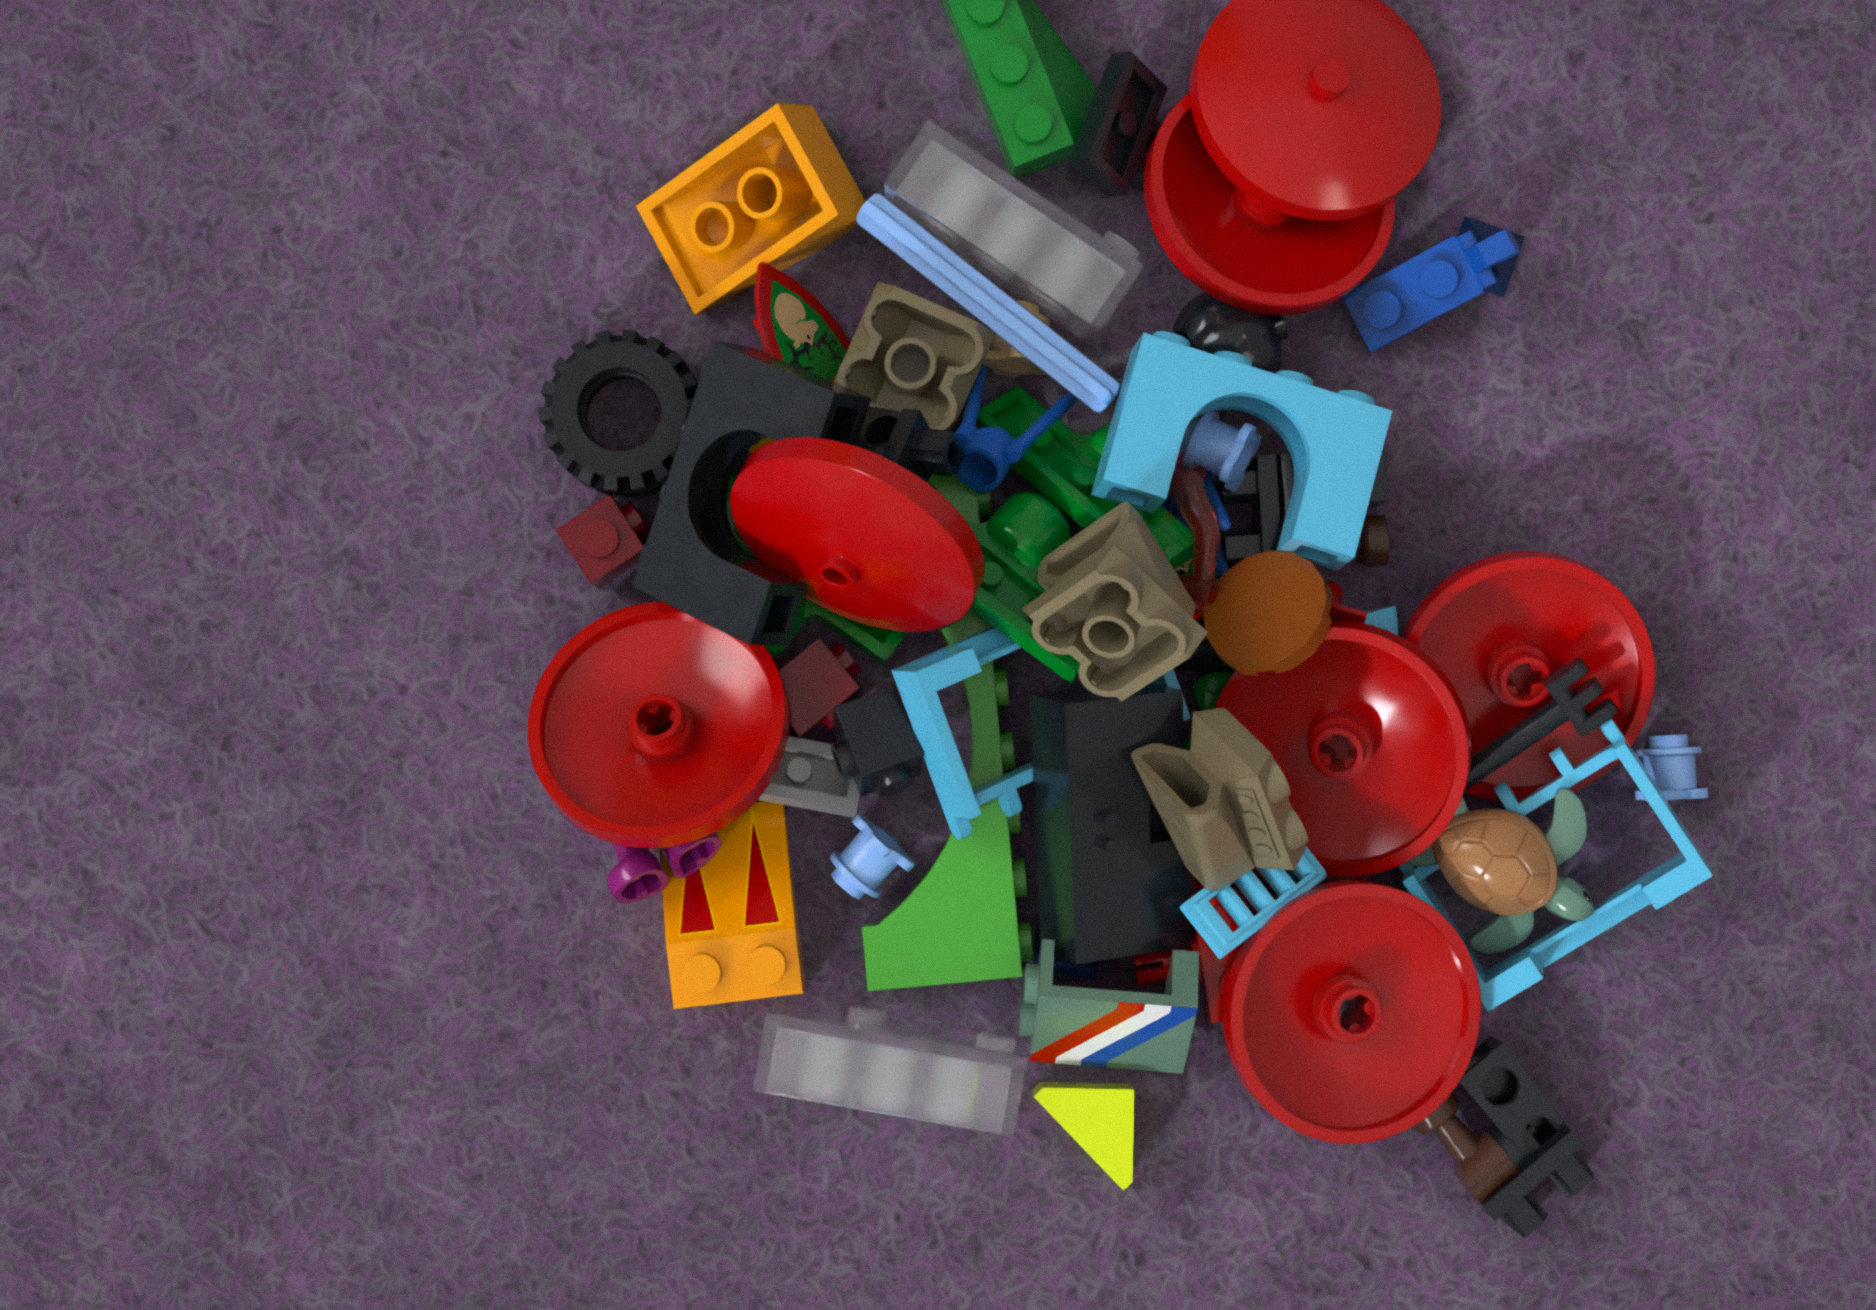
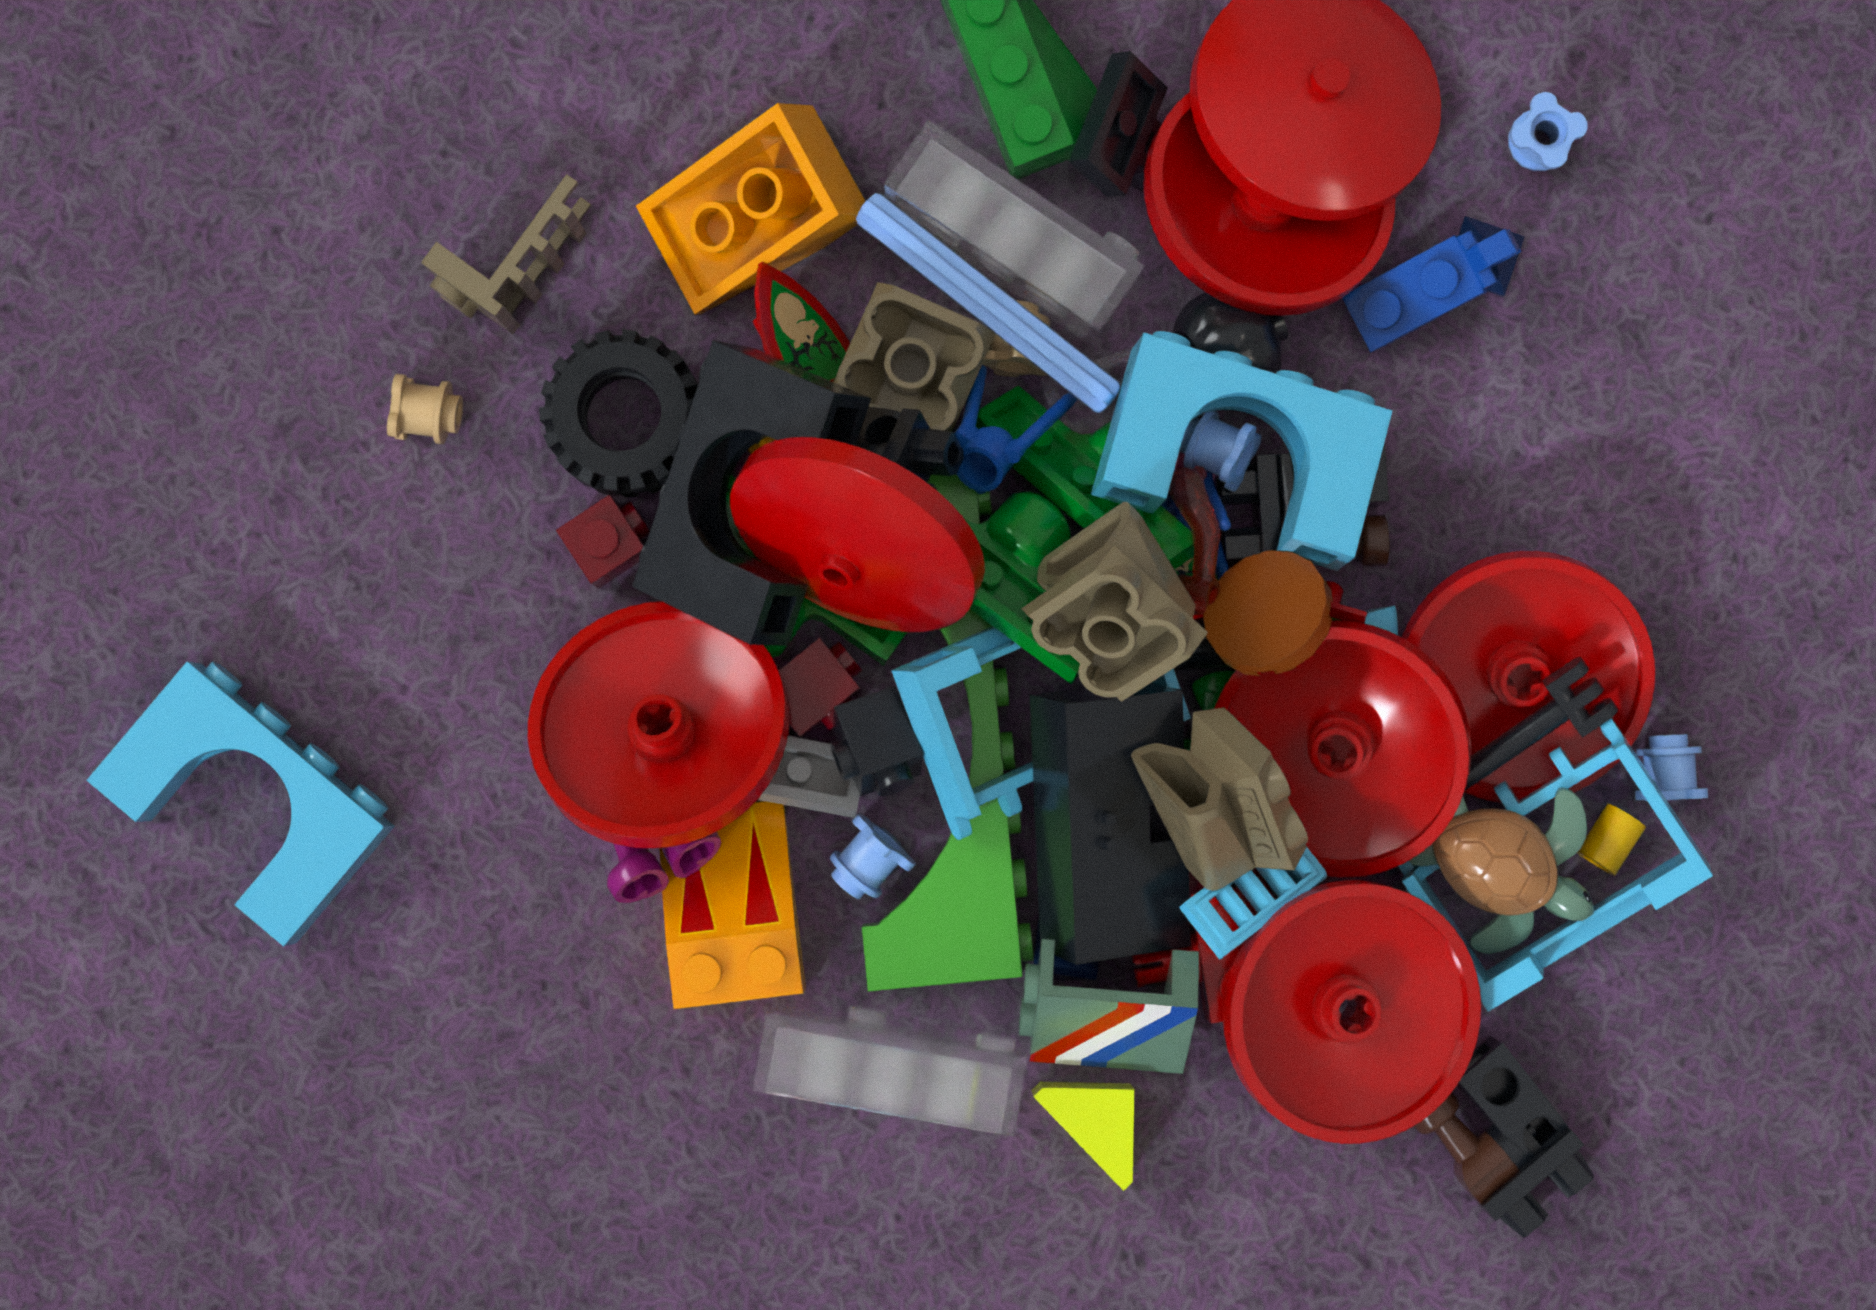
(330, 823): none -> medium azure arch
(423, 410): none -> tan brick
(504, 291): none -> dark tan plate
(1556, 122): none -> light blue brick
(1611, 839): none -> yellow hinge

